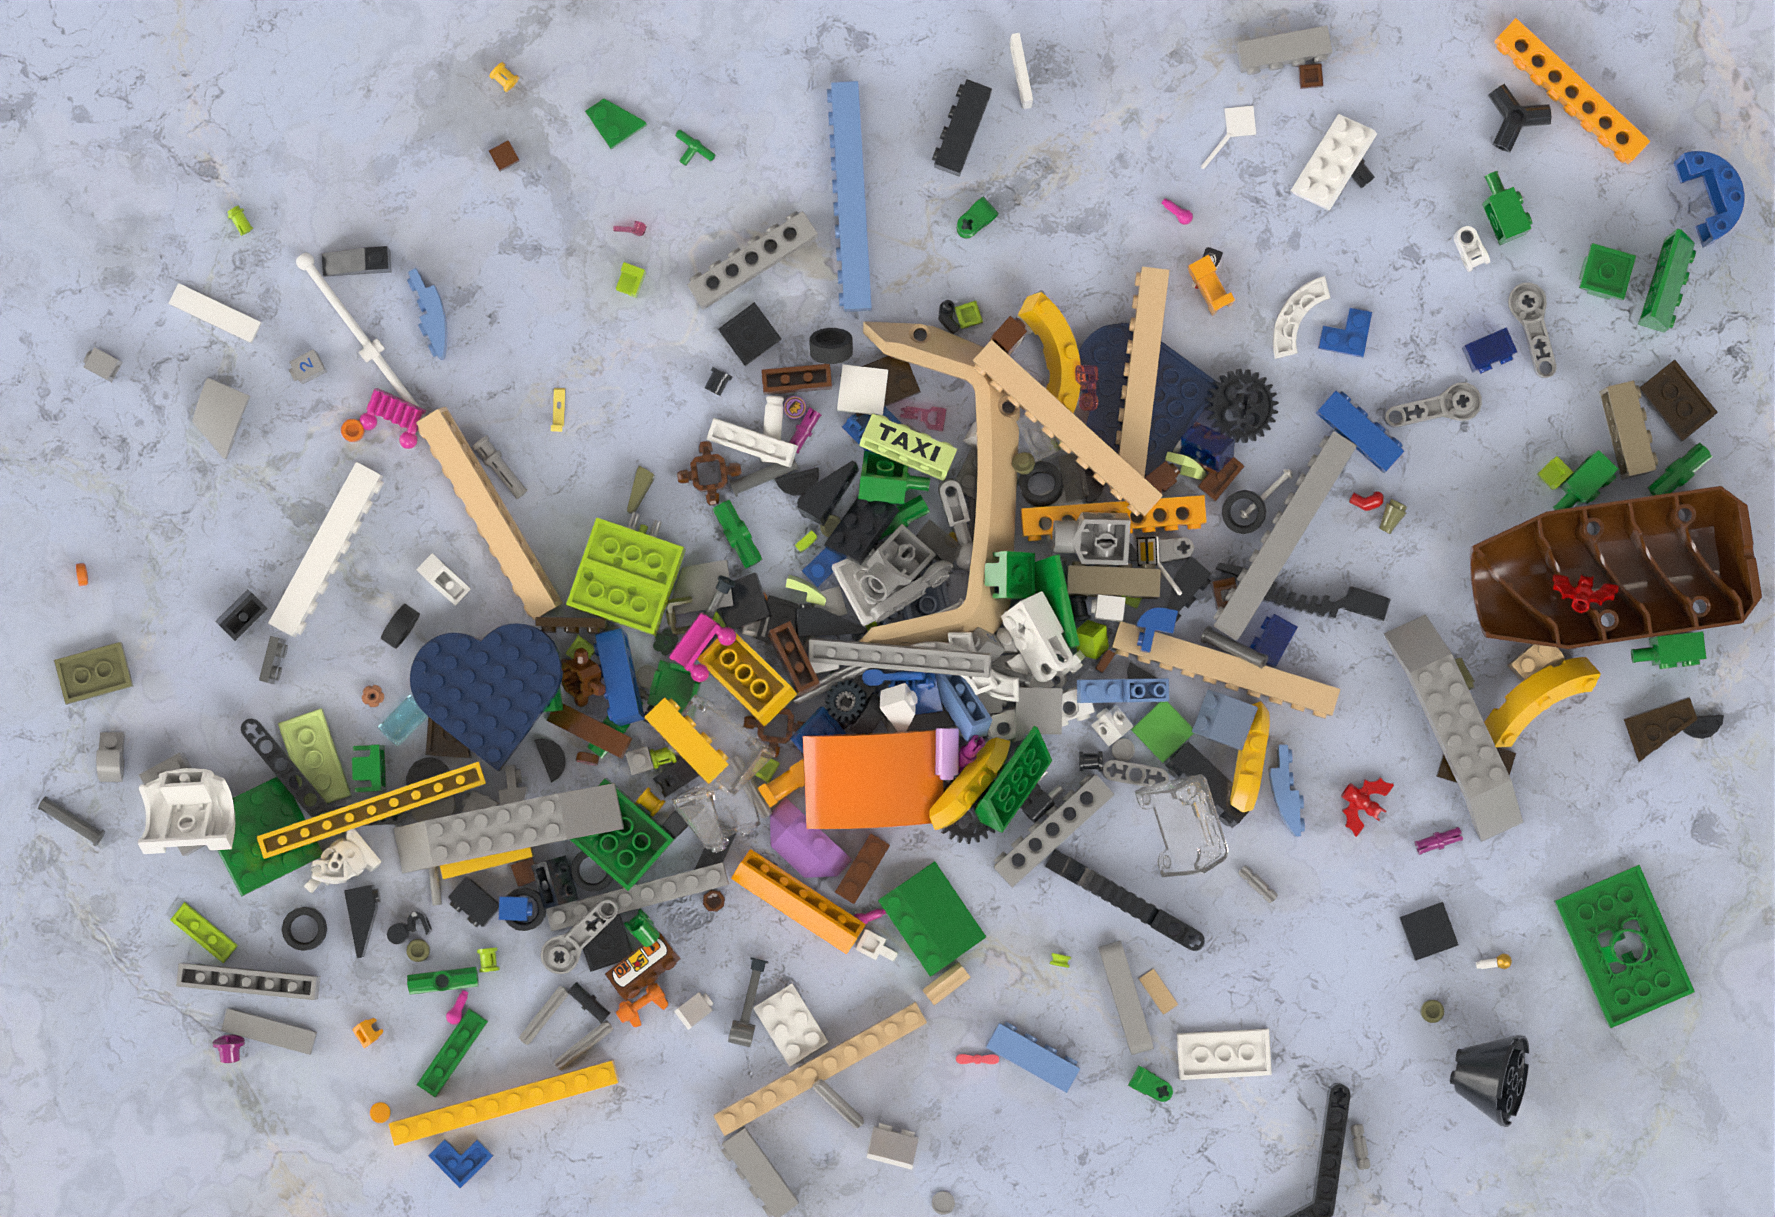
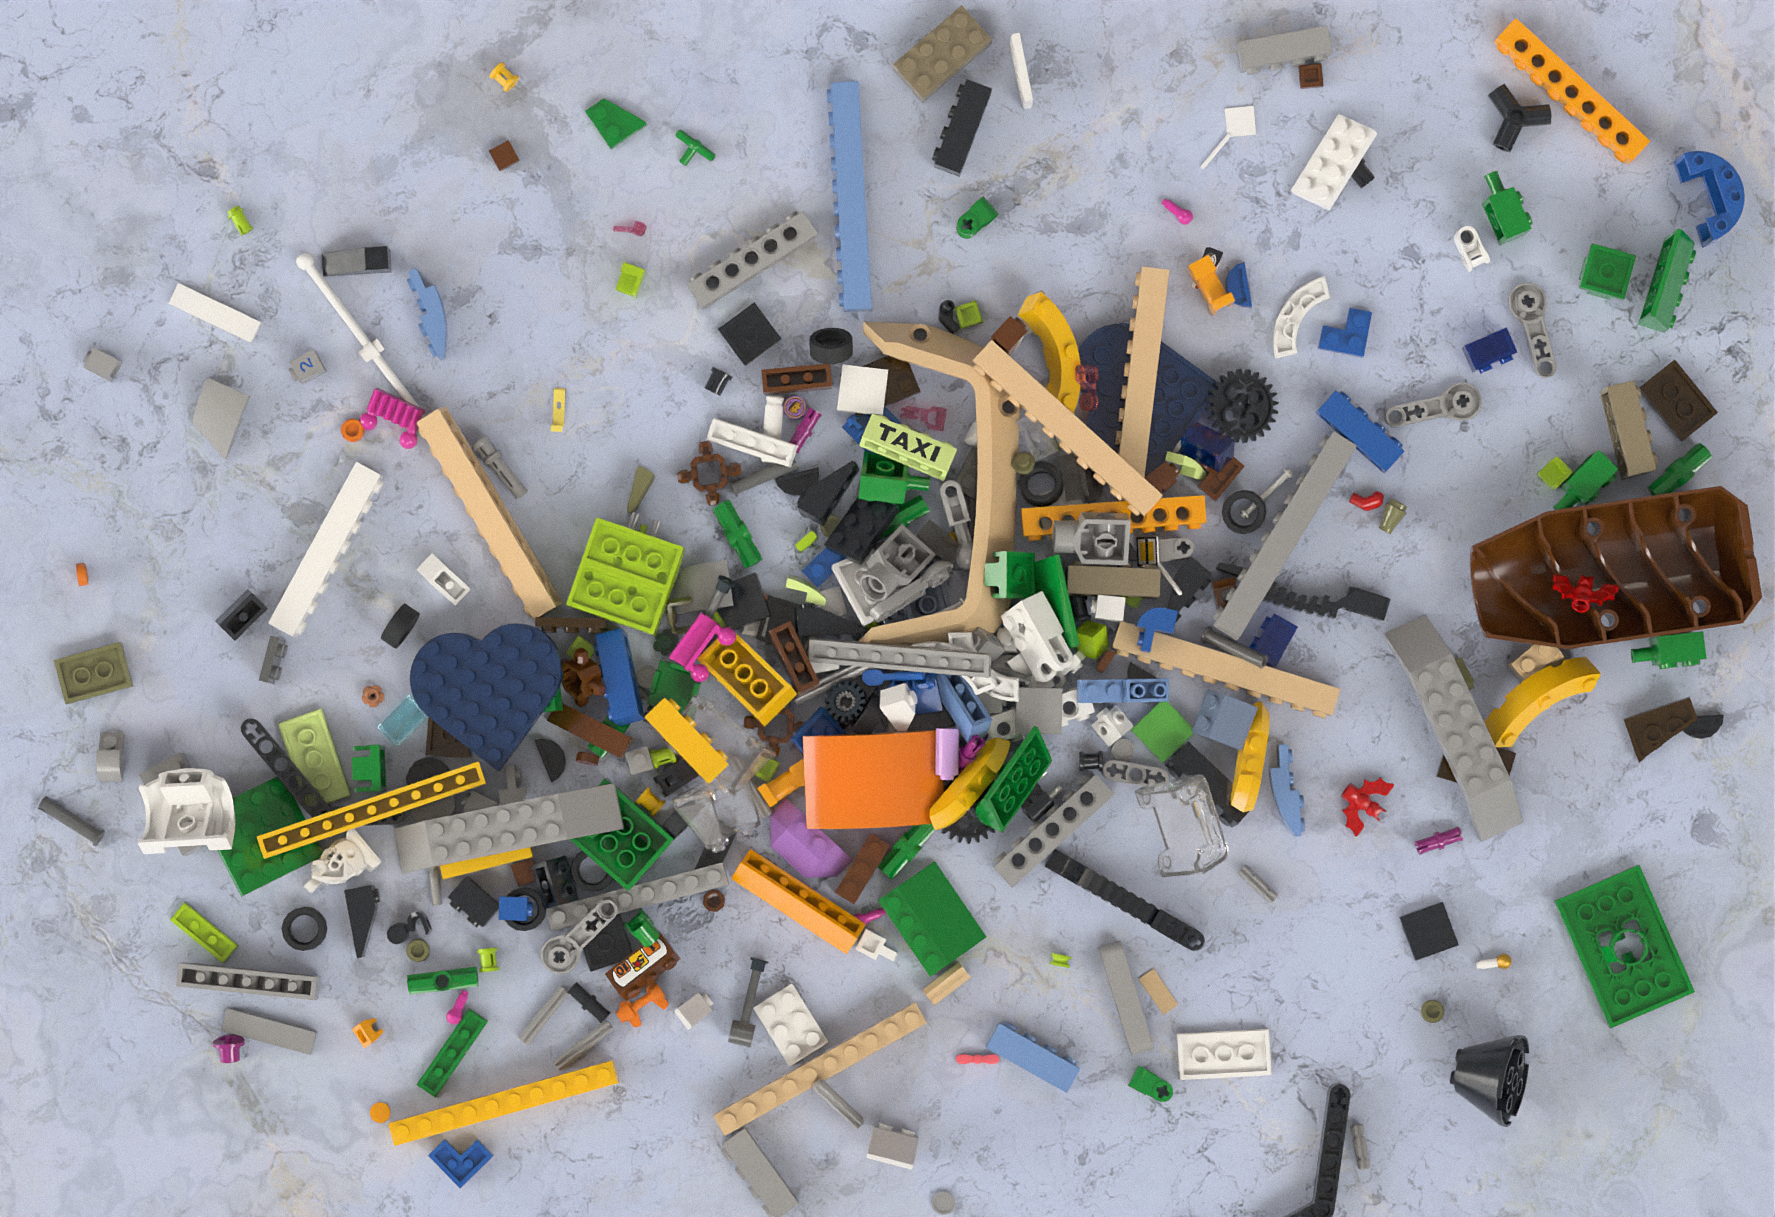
(905, 849): none -> green piece
(942, 54): none -> dark tan brick
(1238, 285): none -> blue tile

